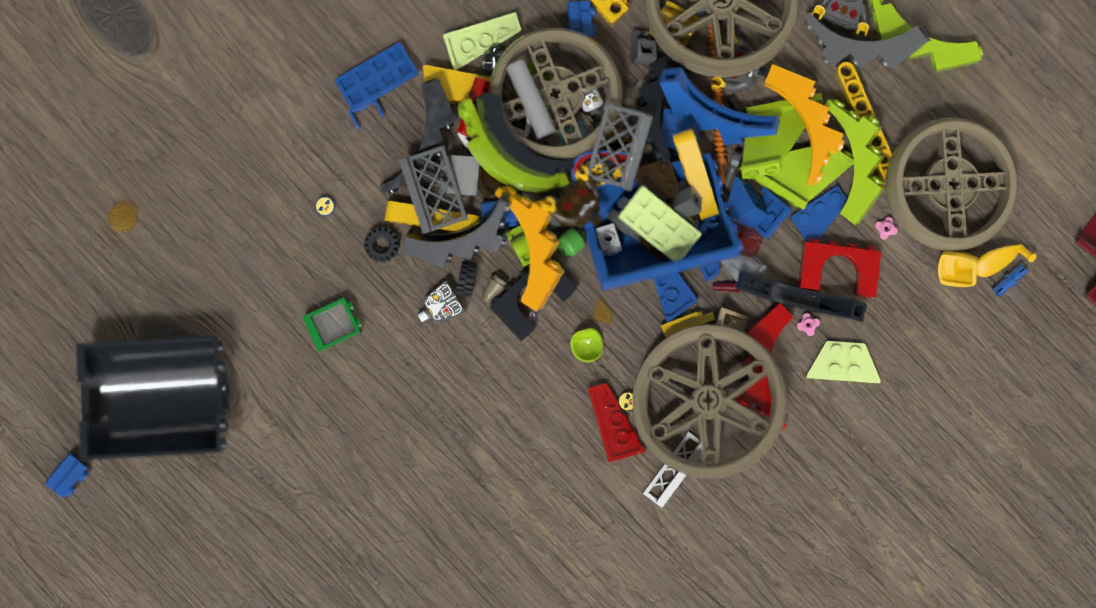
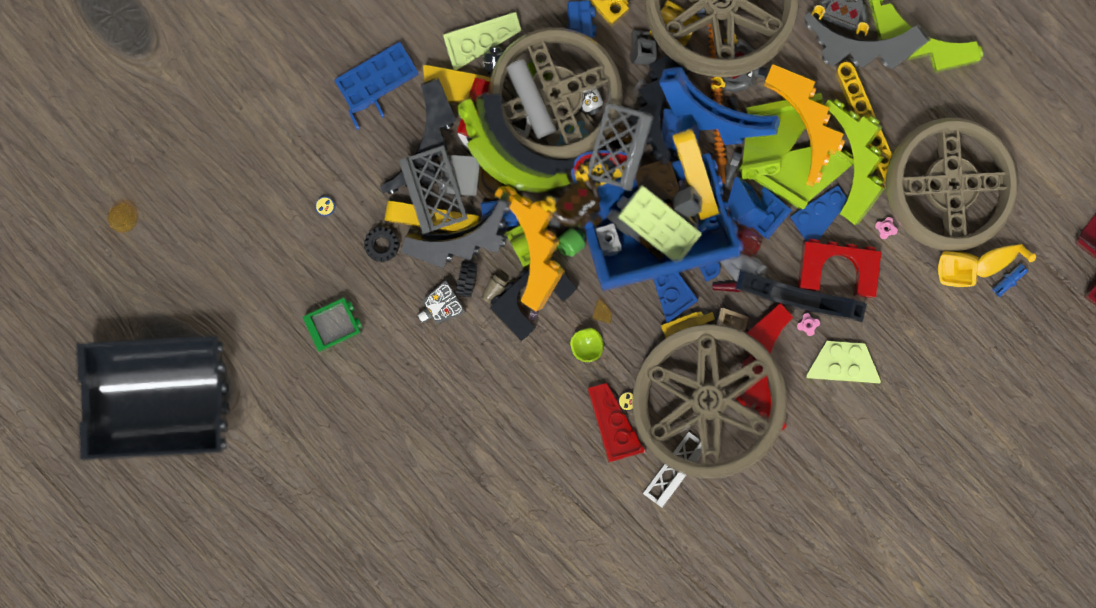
(67, 476): blue brick -> none

